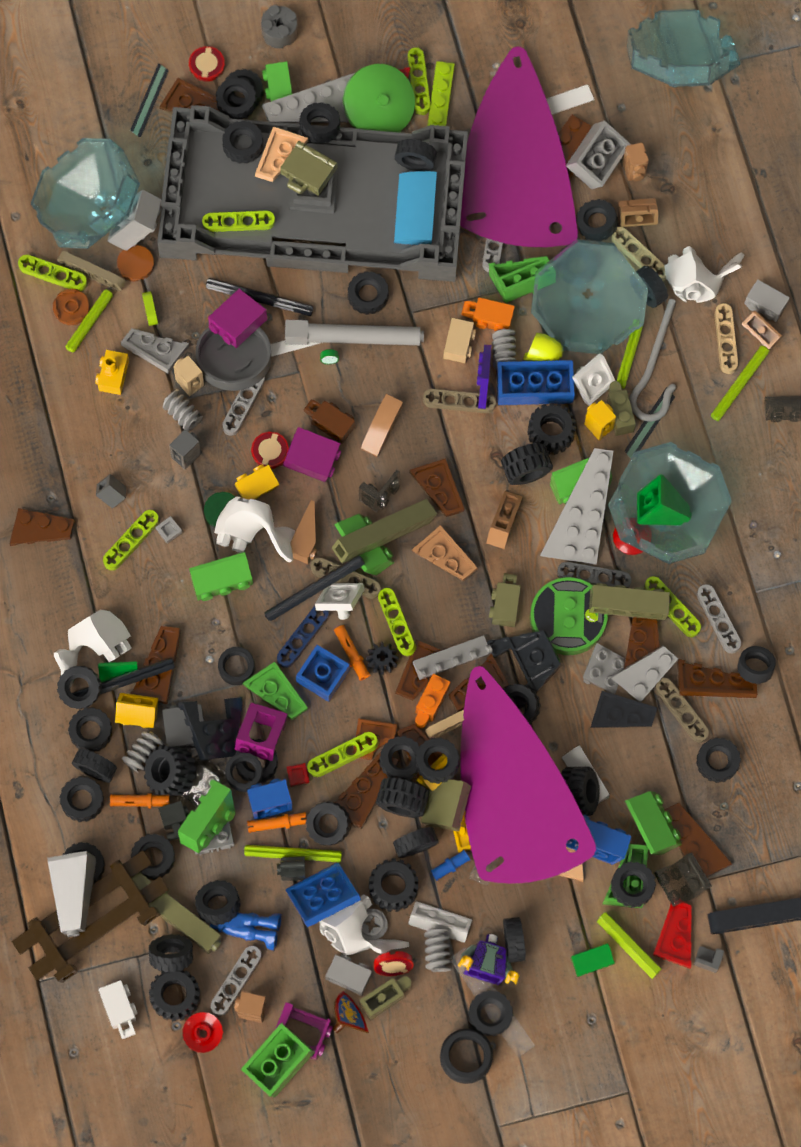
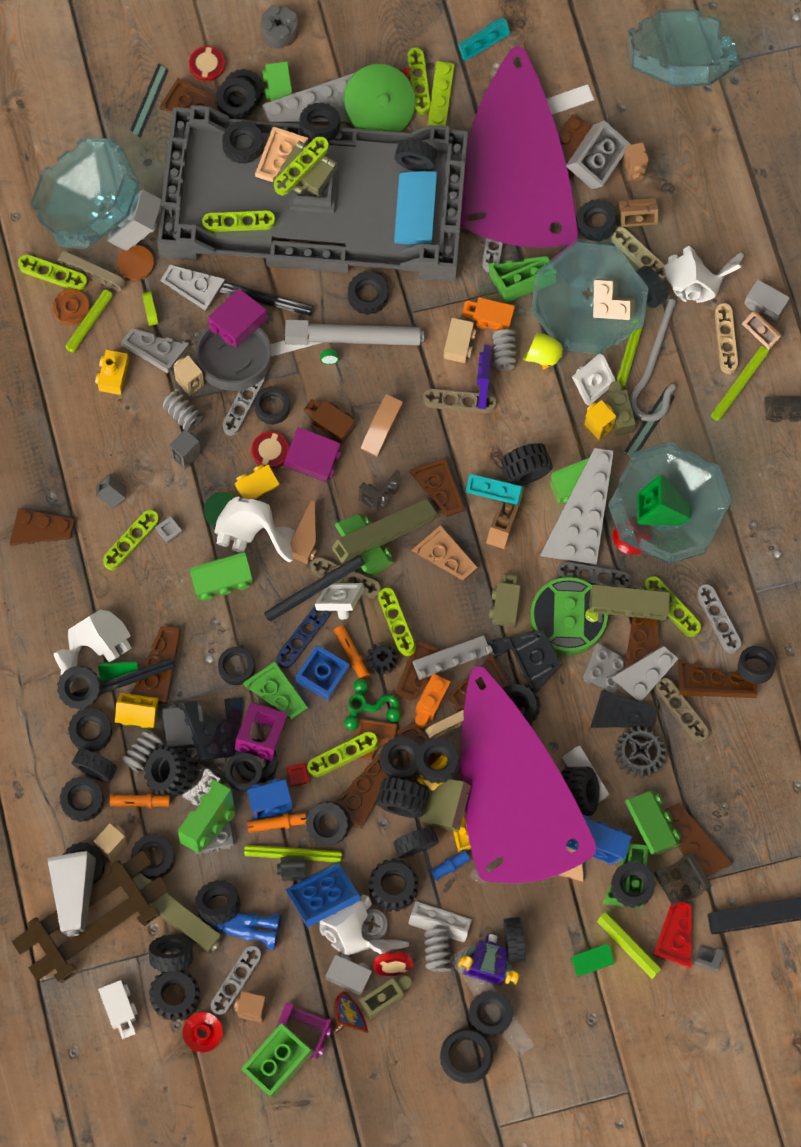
(111, 841): none -> tan brick
(173, 817): pearl dark grey brick -> none
(193, 285): none -> light grey wing
(272, 391): none -> black tyre
(299, 164): none -> lime beam
(361, 686): none -> green piece
(484, 38): none -> teal hinge
(494, 489): none -> teal hinge
(535, 382): blue brick -> none
(557, 415): black tyre -> none
(607, 302): none -> brick
(645, 757): none -> dark grey gear
(724, 746): black tyre -> none

